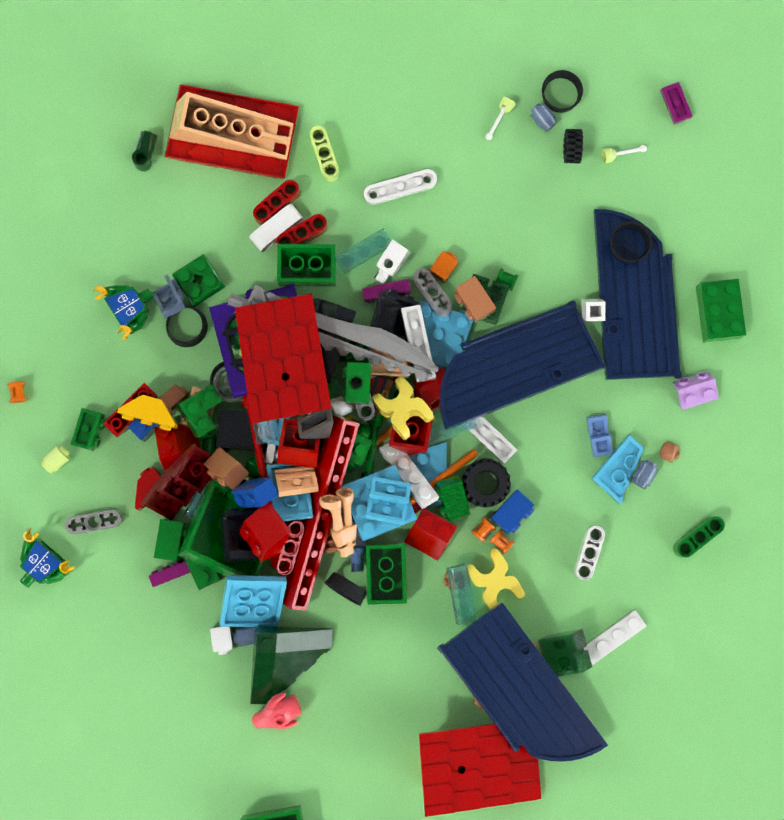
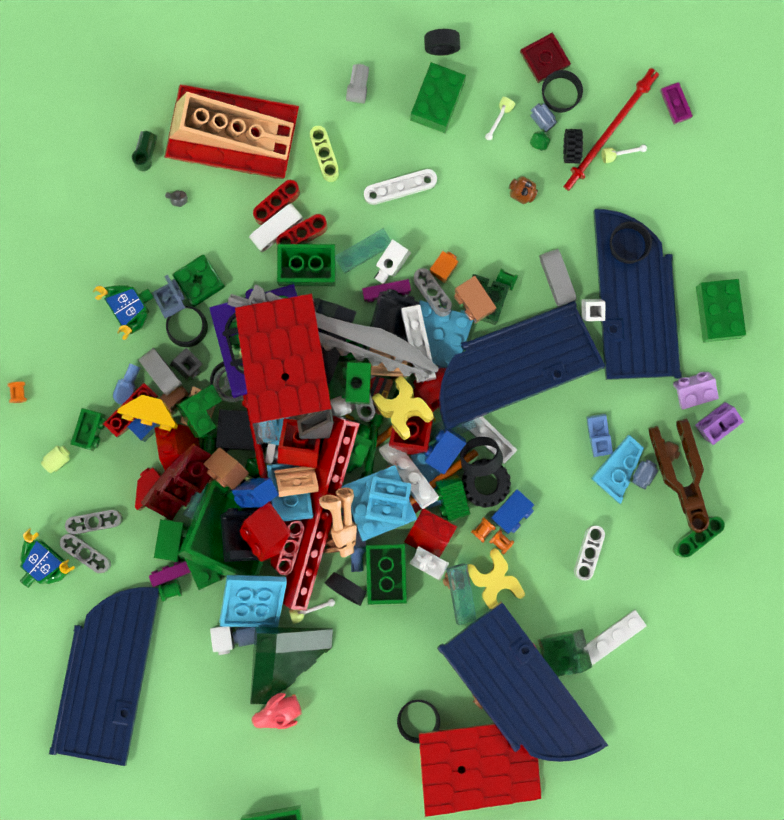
(94, 566): none -> light grey beam
(106, 678): none -> dark blue door
(126, 386): none -> medium blue arm
(160, 371): none -> light grey beam
(170, 590): none -> green bush
(177, 198): none -> dark grey piece
(188, 358): none -> dark grey brick
(298, 615): none -> hinge
(357, 88): none -> light grey piece
(401, 730): none -> black tyre
(429, 563): none -> white hips
(437, 97): none -> green brick
(442, 42): none -> black tyre
(444, 450): none -> blue brick
(483, 469): none -> black tyre
(523, 190): none -> dark orange head
(540, 140): none -> green piece
(545, 57): none -> dark red tile
(557, 277): none -> light grey beam
(643, 86): none -> red bar
(689, 496): none -> reddish brown piece
(719, 423): none -> medium lavender brick

